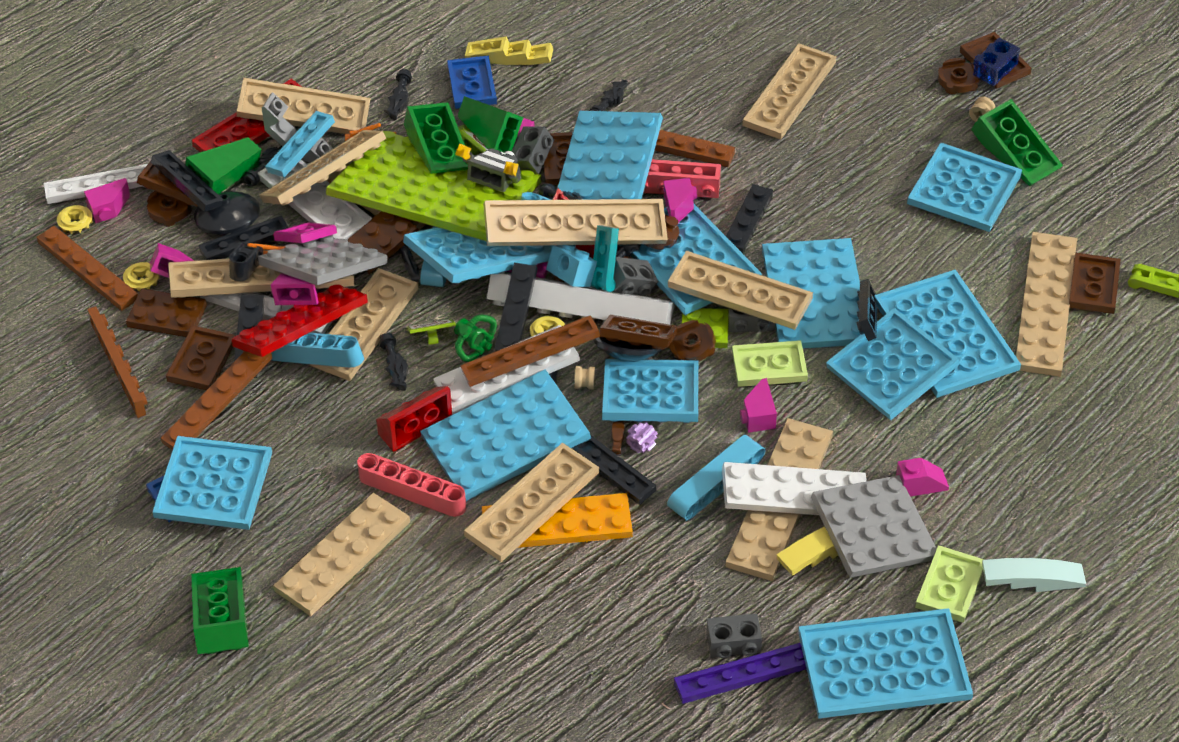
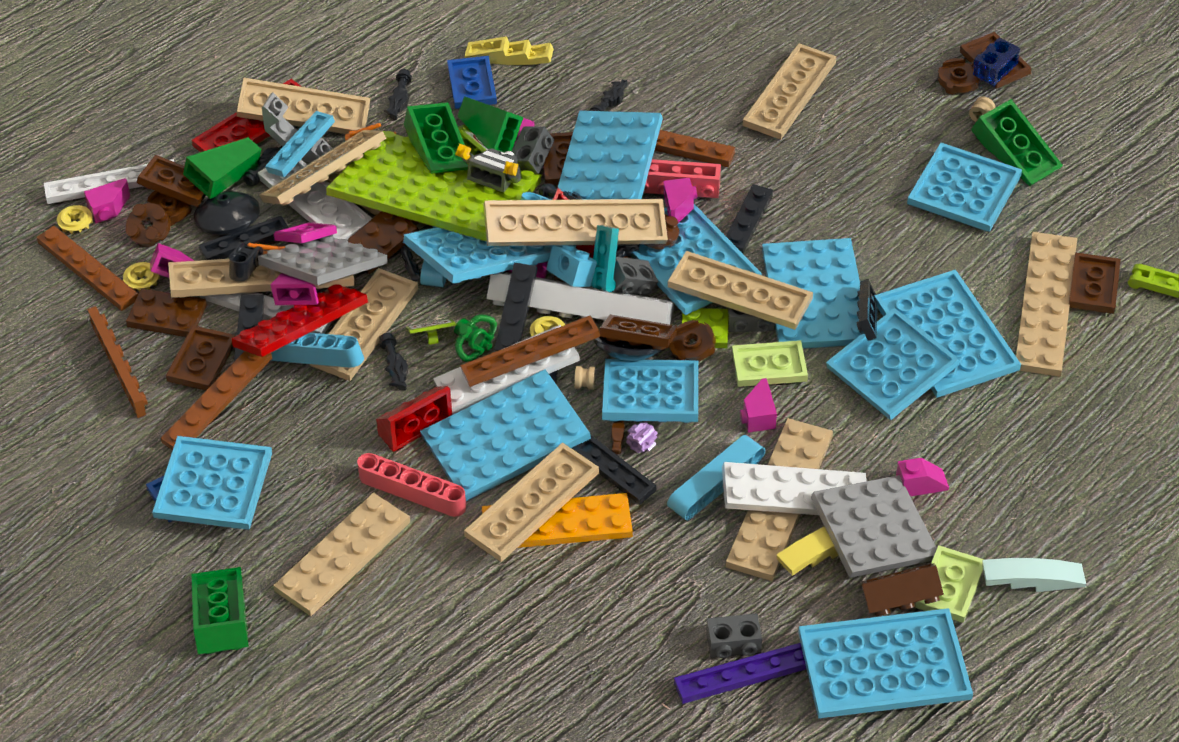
(139, 216): none -> reddish brown plate
(186, 180): black plate -> none
(902, 589): none -> reddish brown slope

